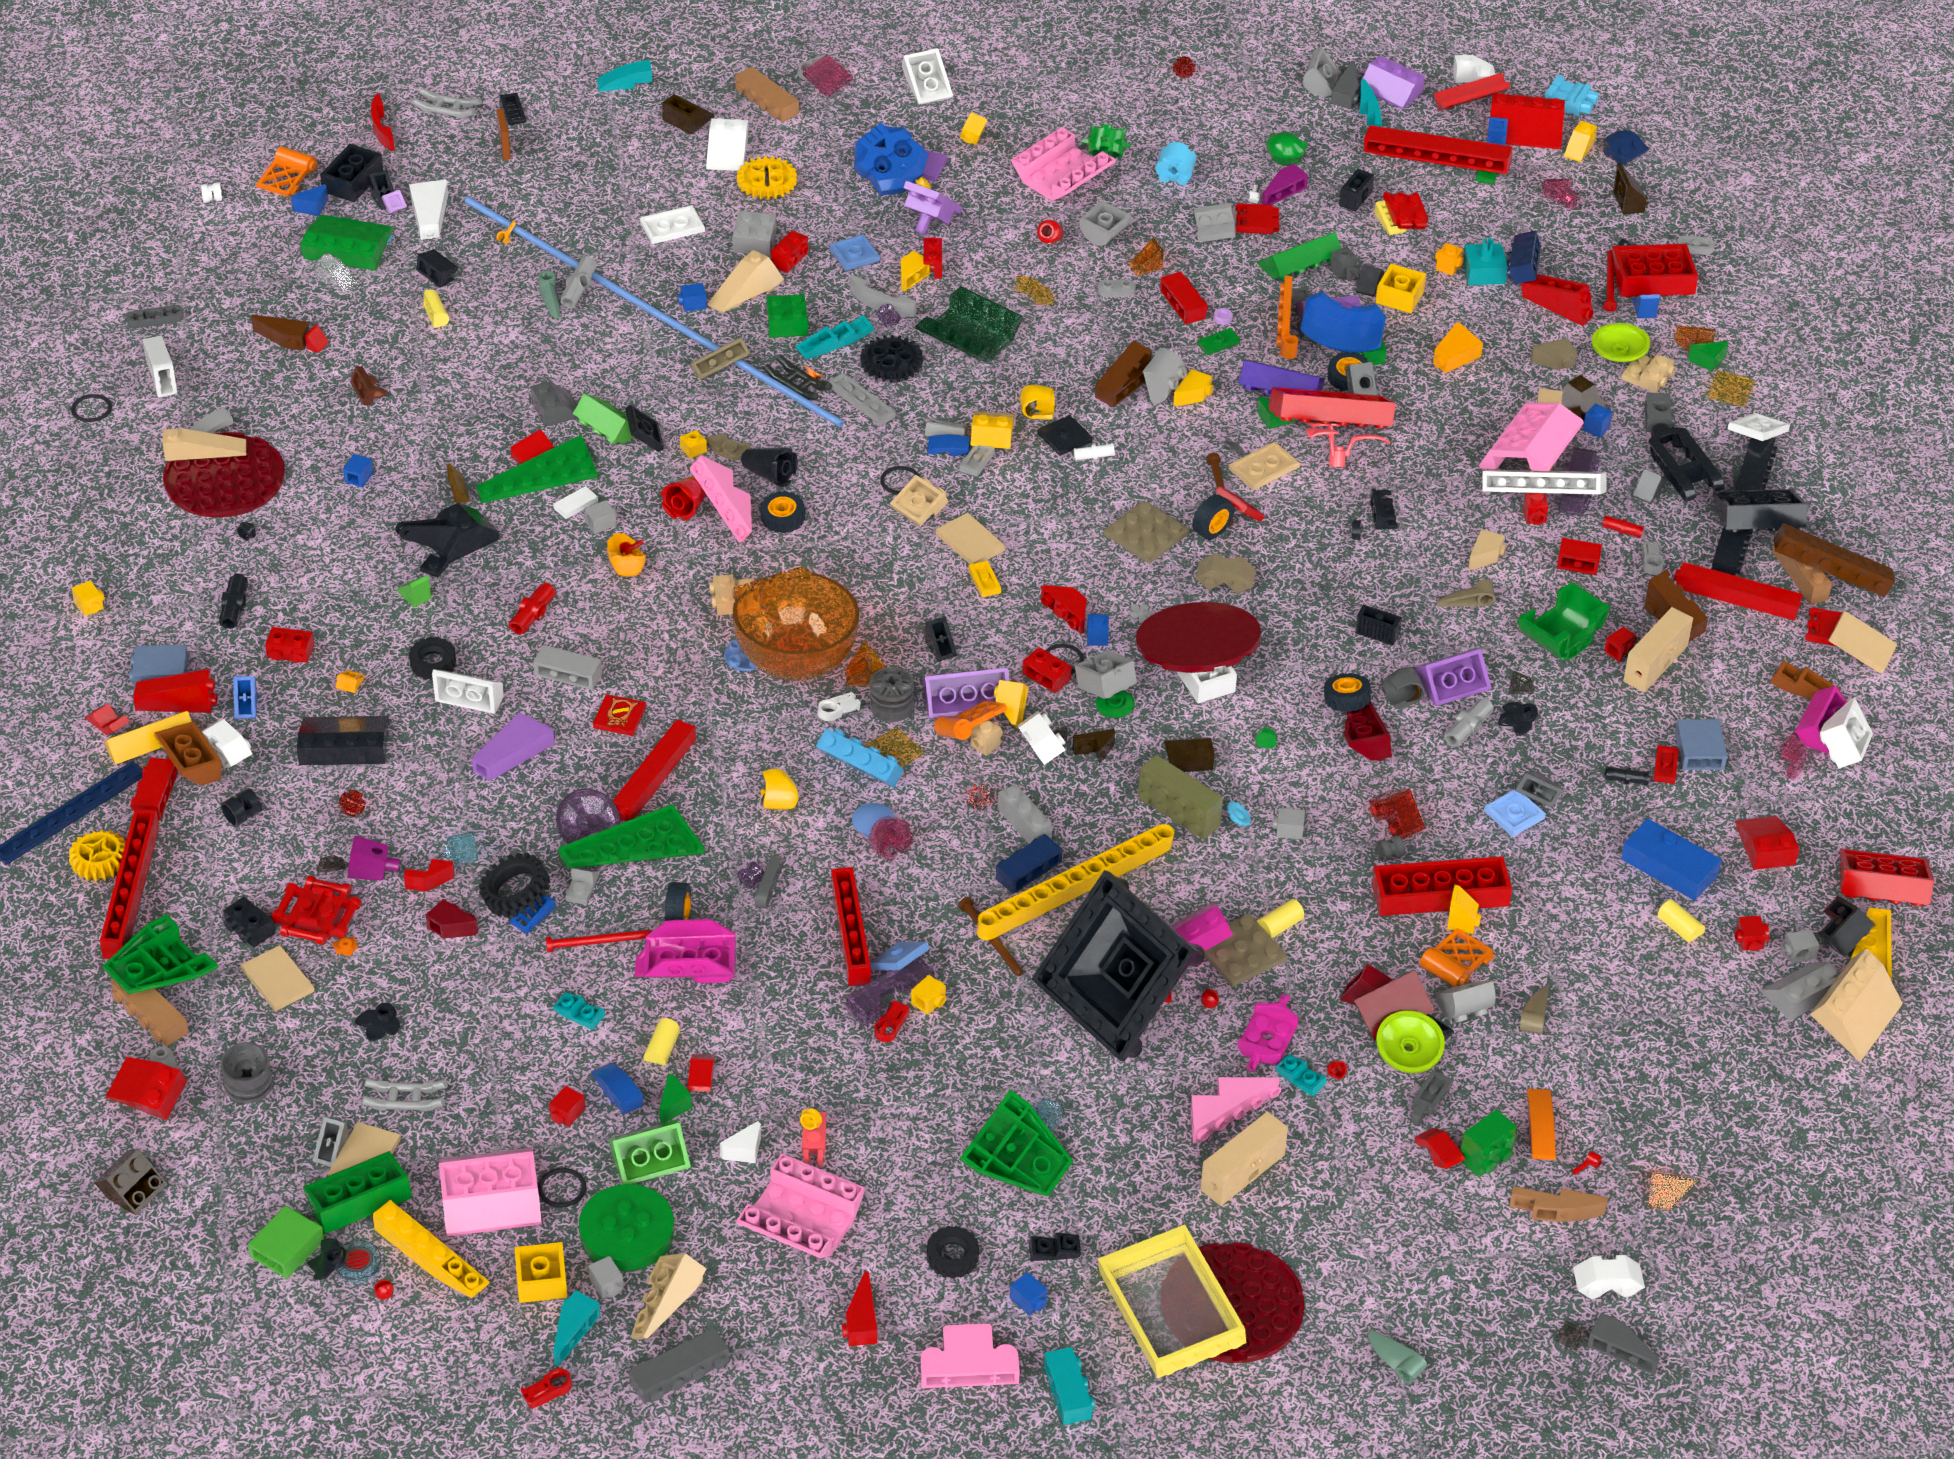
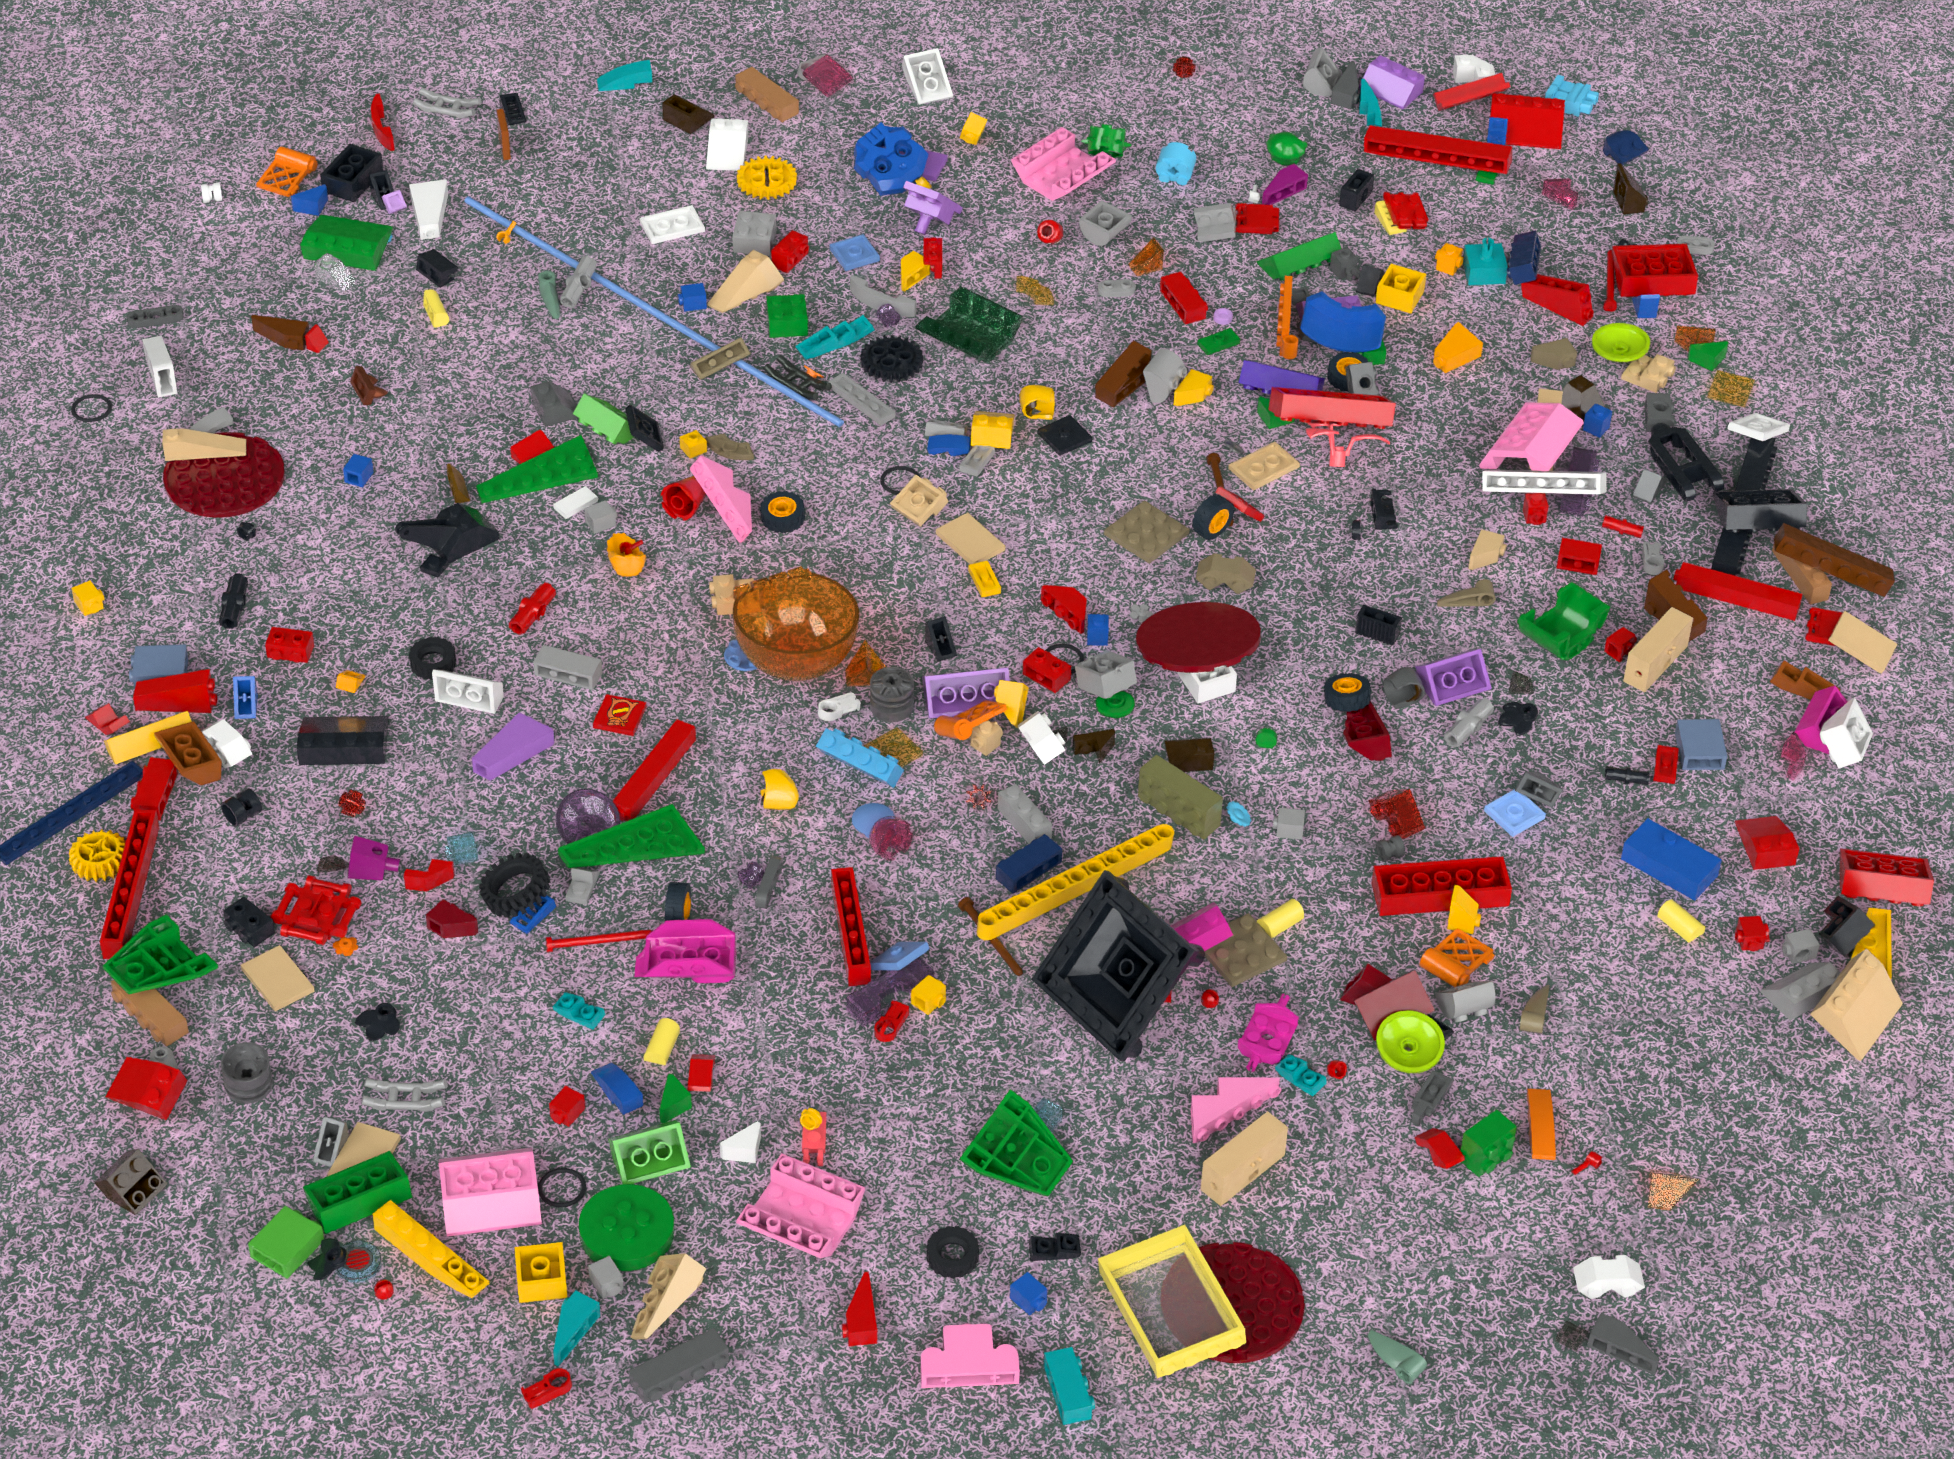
(416, 591): bright green slope -> none
(771, 464): black cone -> none
(1094, 452): white pin -> none
(1558, 1208): medium nougat slope -> none
(1581, 141): yellow slope -> none

